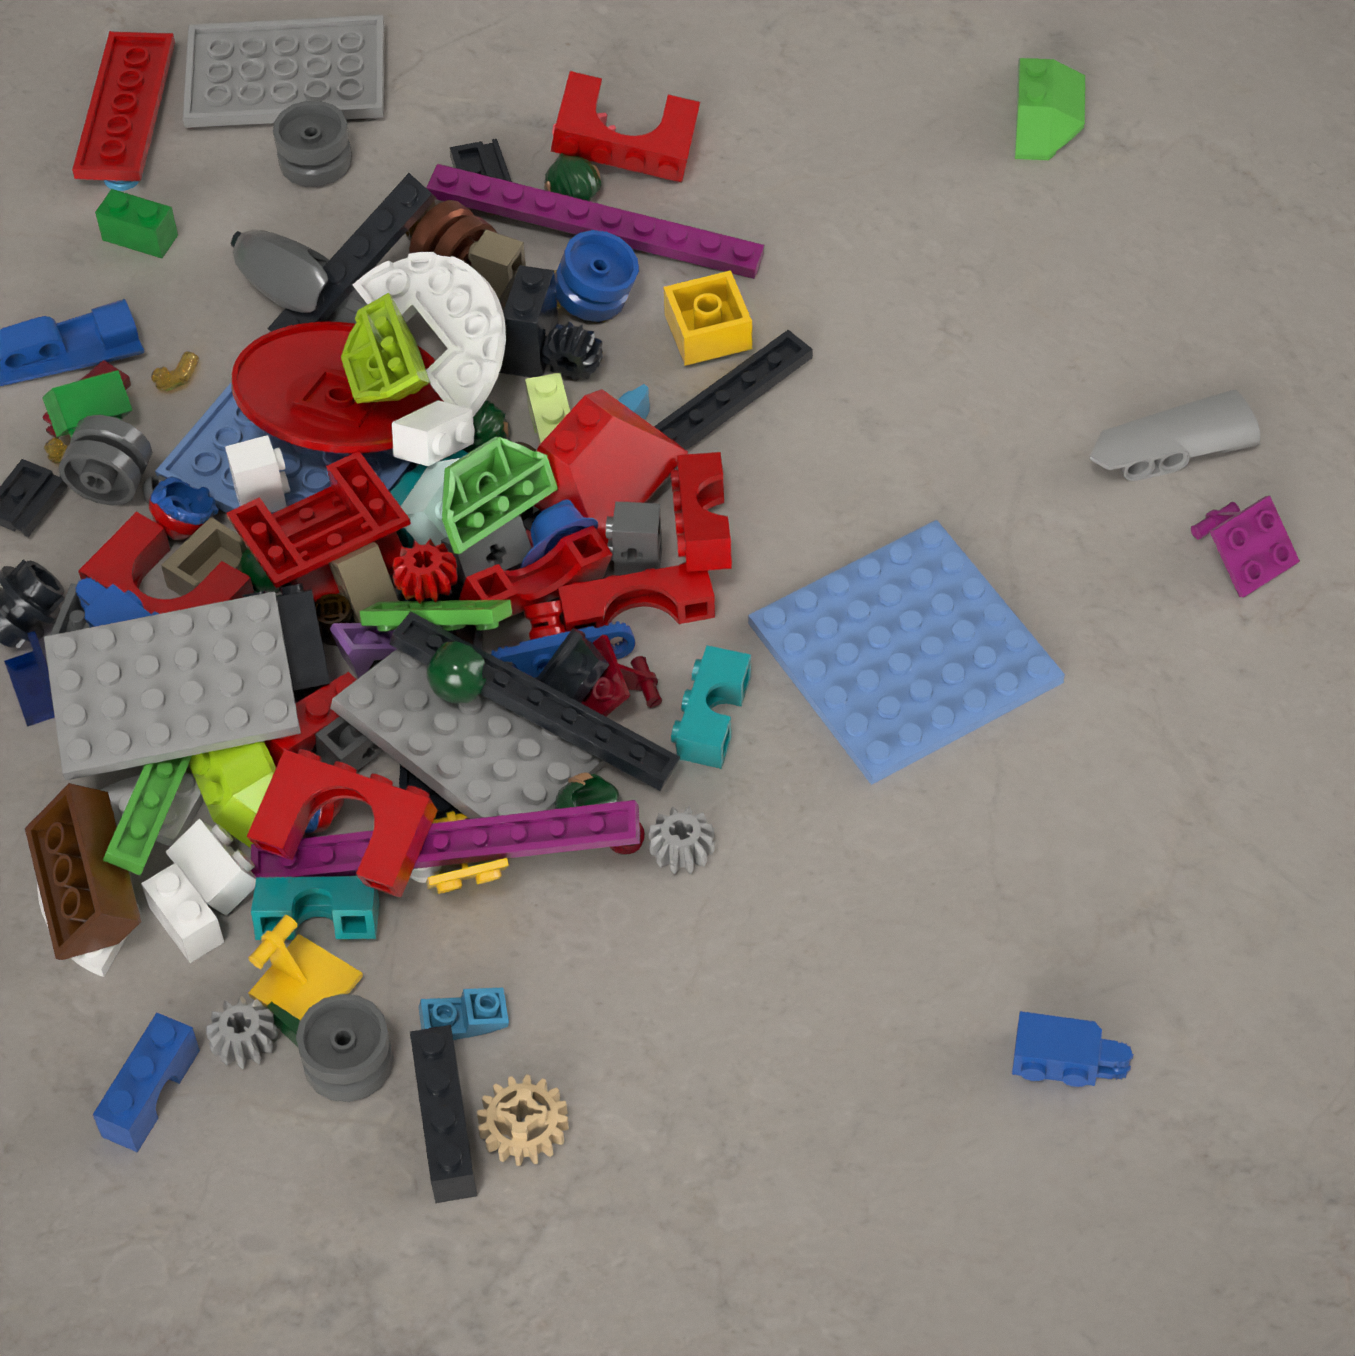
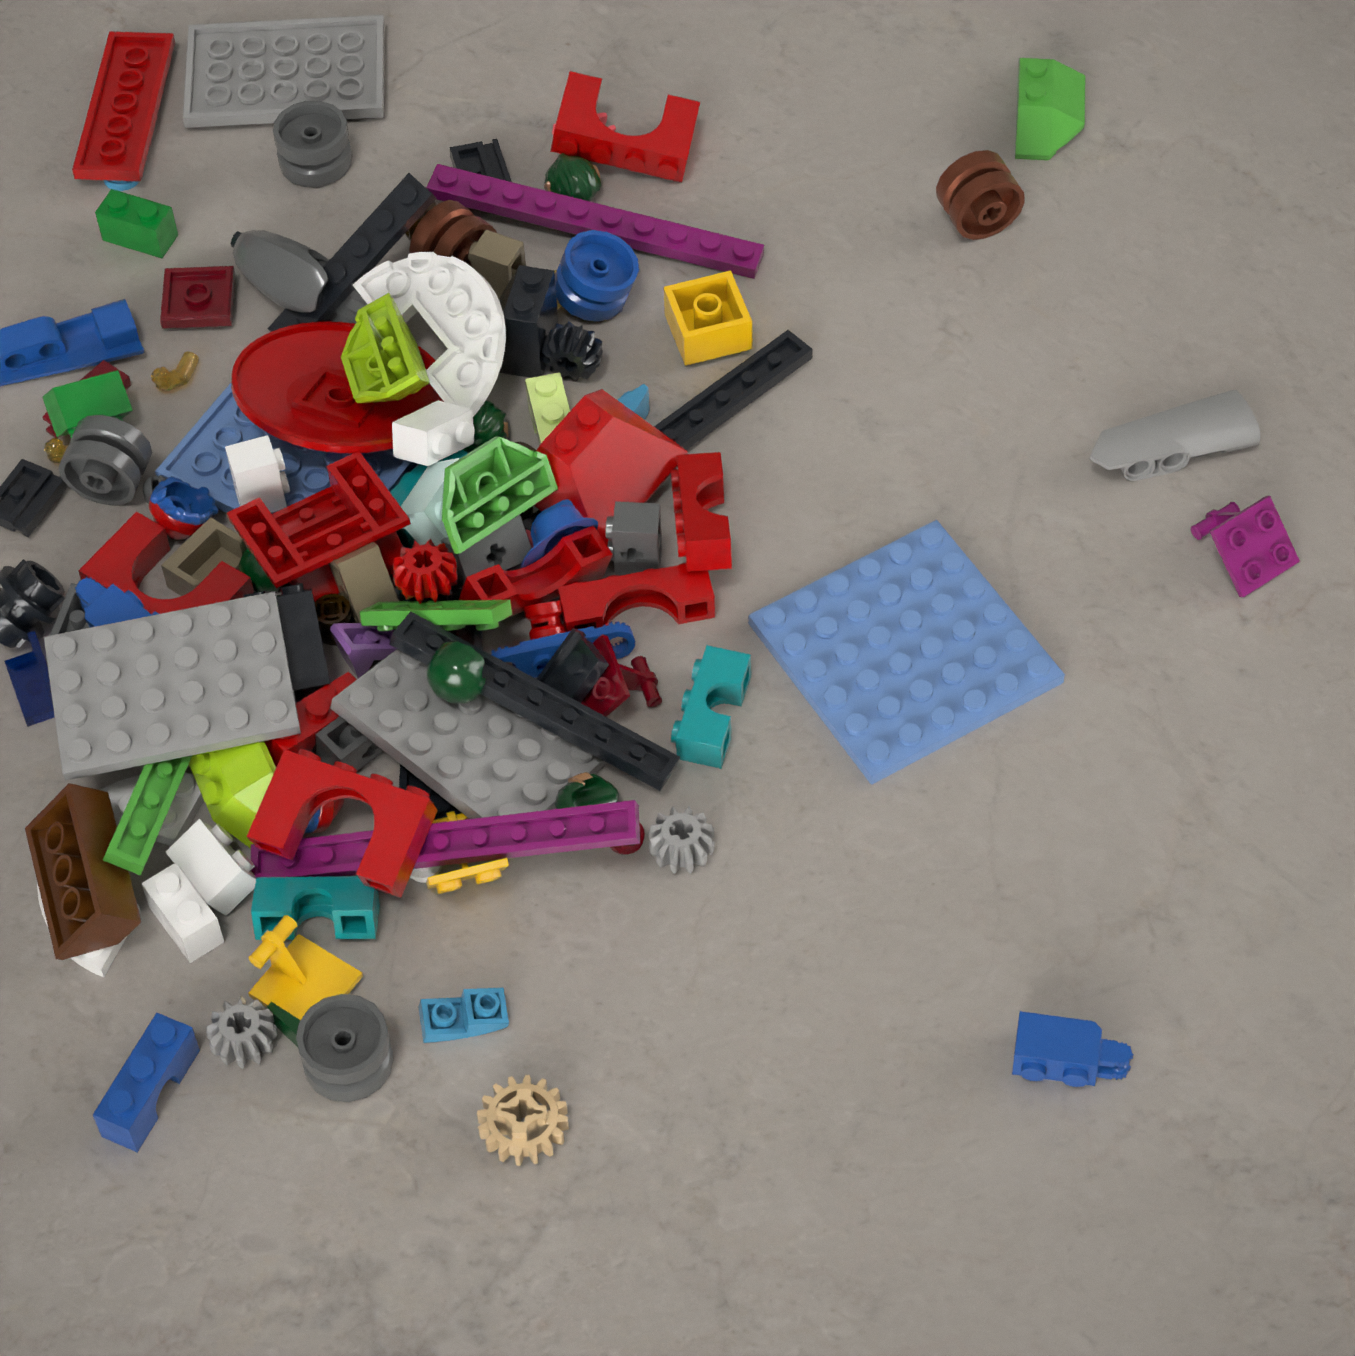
(197, 297): none -> dark red plate
(443, 1114): black brick -> none
(980, 194): none -> copper wheel

